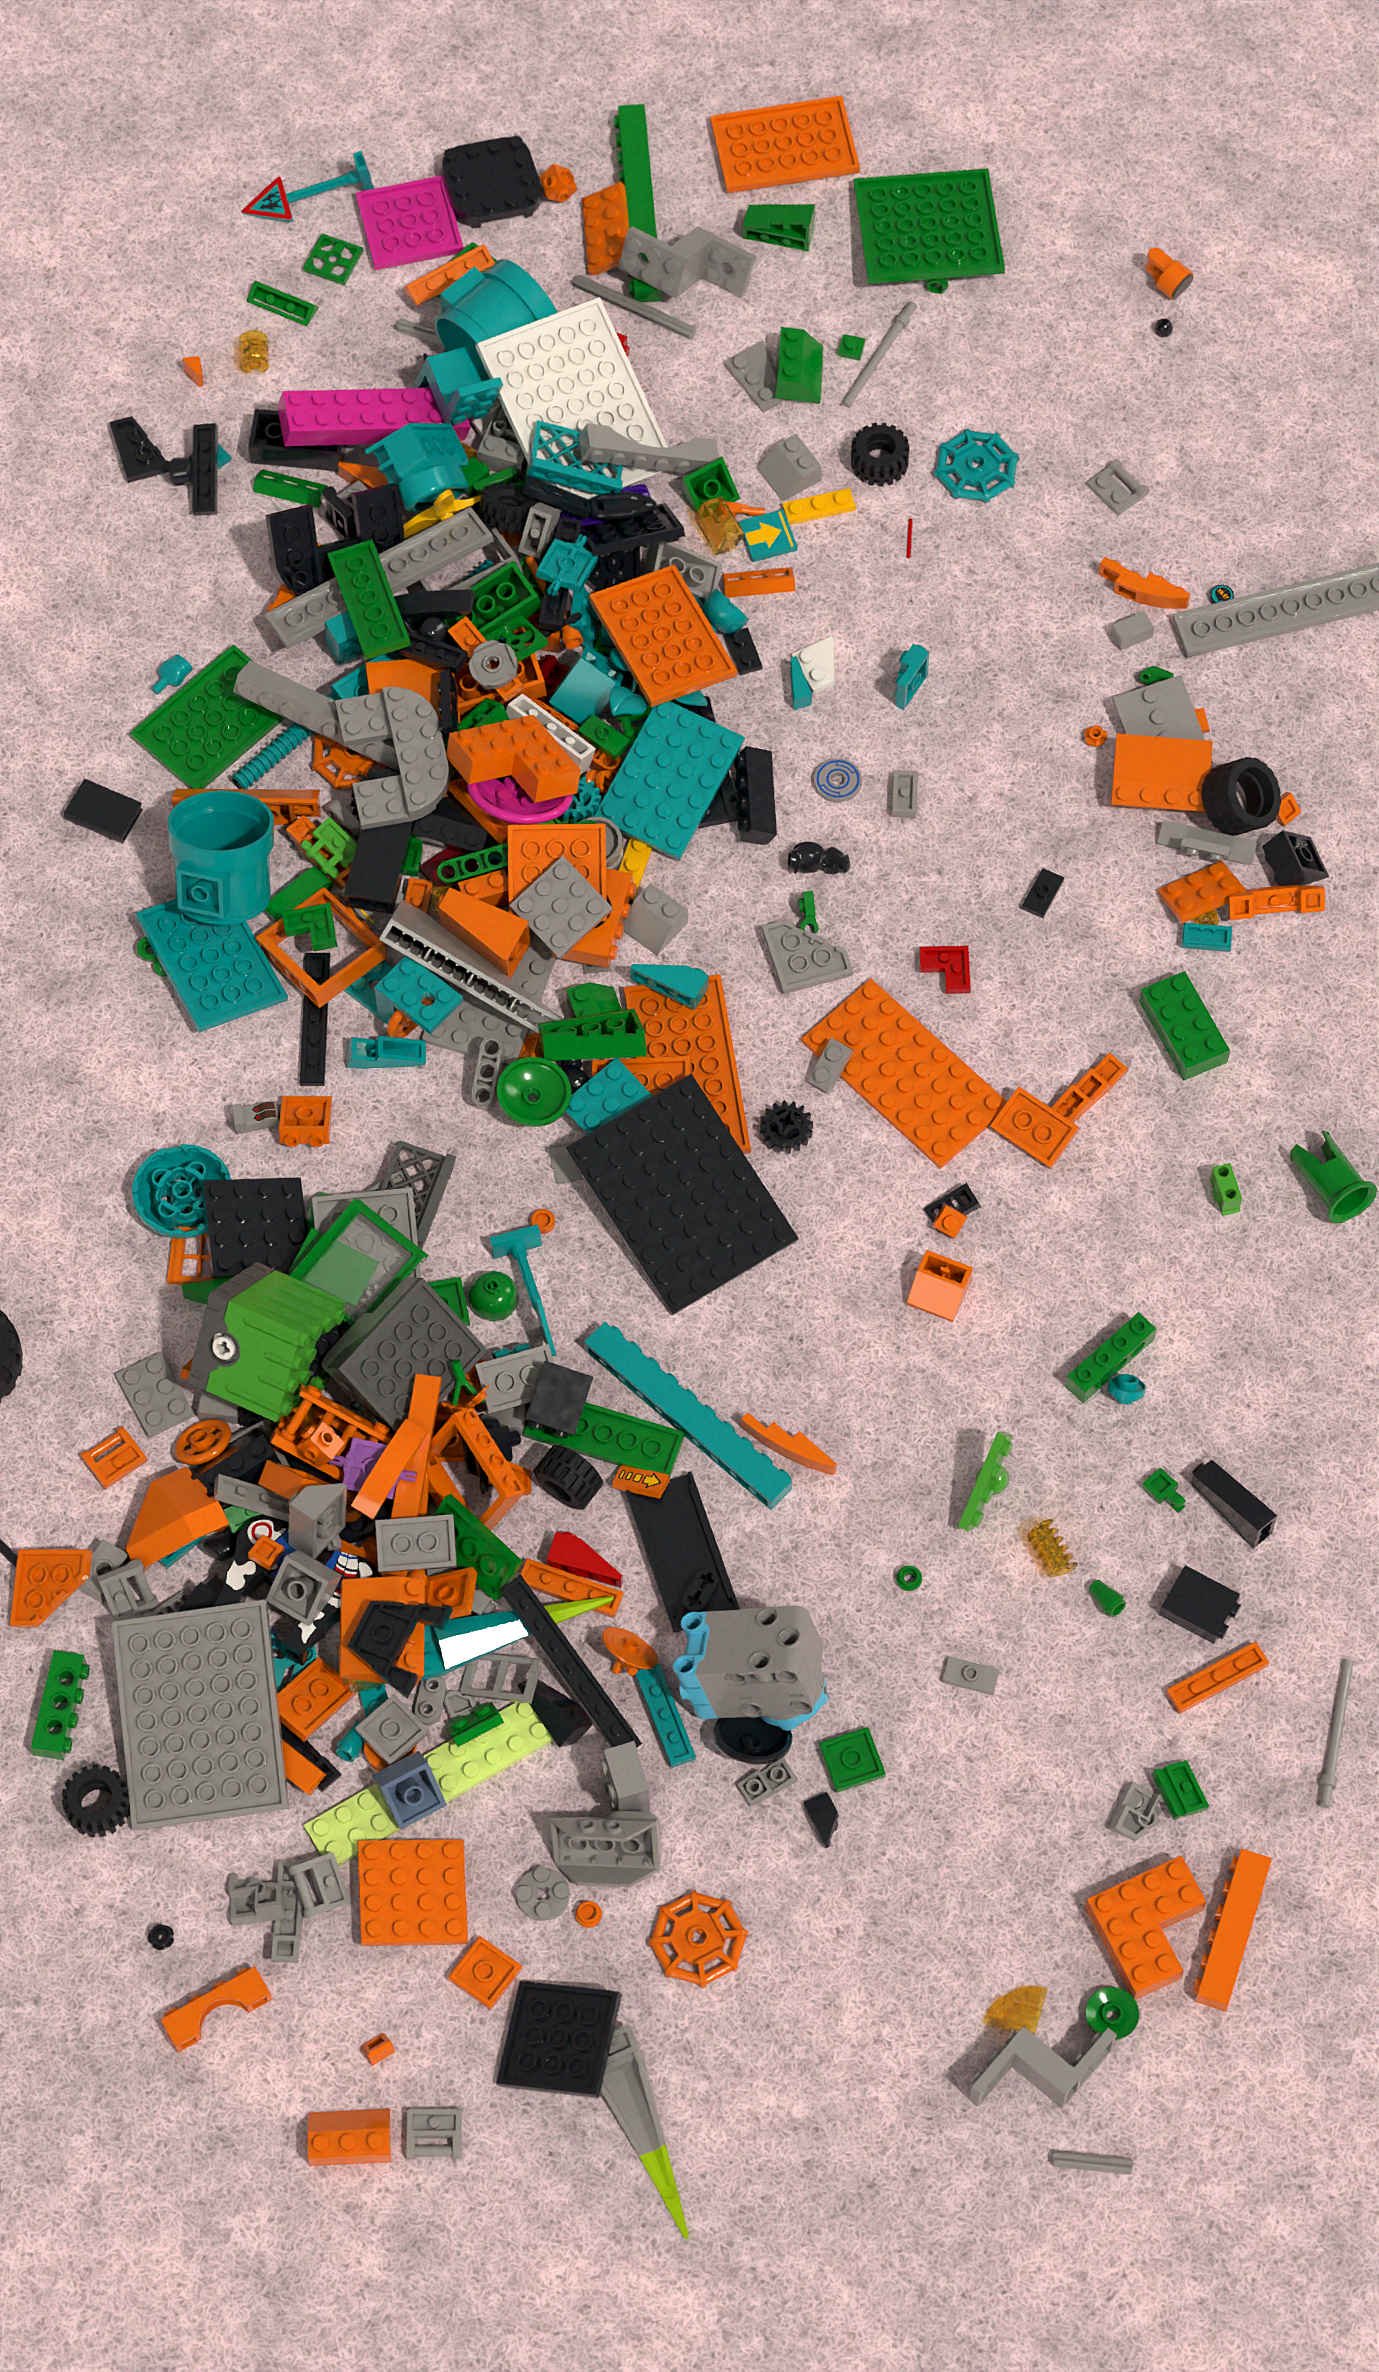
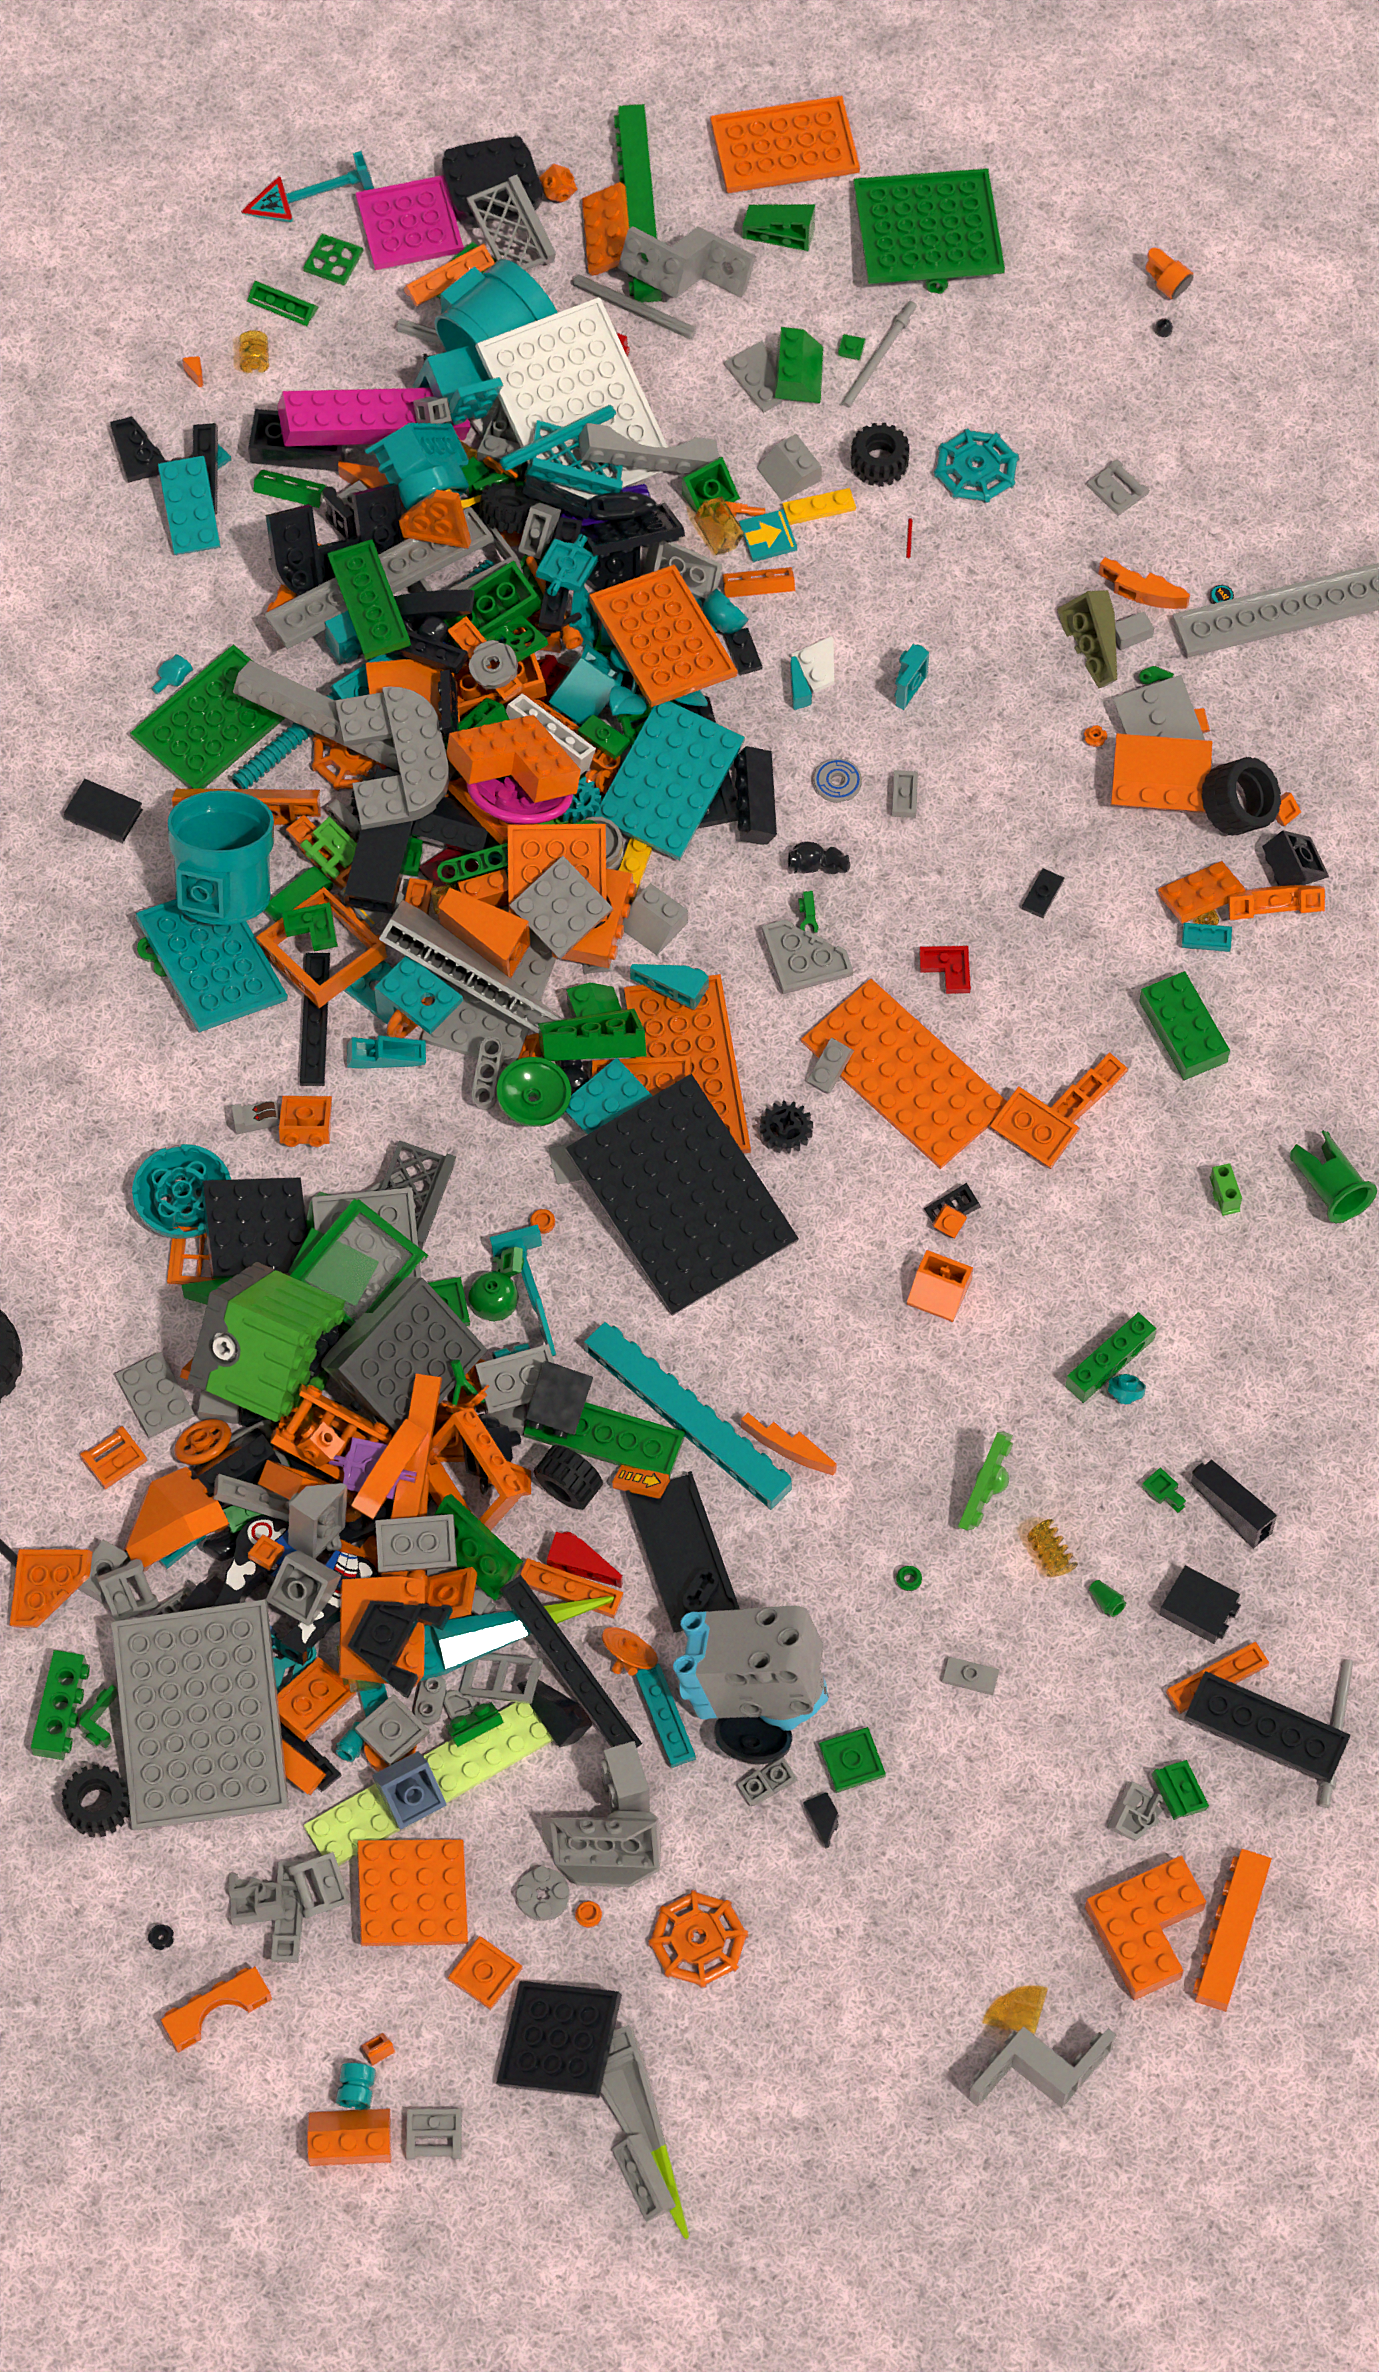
(94, 1733): none -> green bracket
(189, 505): none -> teal plate
(356, 2082): none -> teal wheel
(432, 410): none -> light grey brick
(437, 520): none -> orange plate
(498, 468): none -> orange piece
(510, 1262): none -> green plate
(526, 214): none -> light grey fence
(556, 438): none -> teal axle
(643, 2177): none -> light grey slope
(1092, 624): none -> olive wedge
(1092, 2162): light grey axle -> none
(1117, 2001): green dish -> none
(1206, 842): light grey bracket -> none
(1267, 1727): none -> black plate

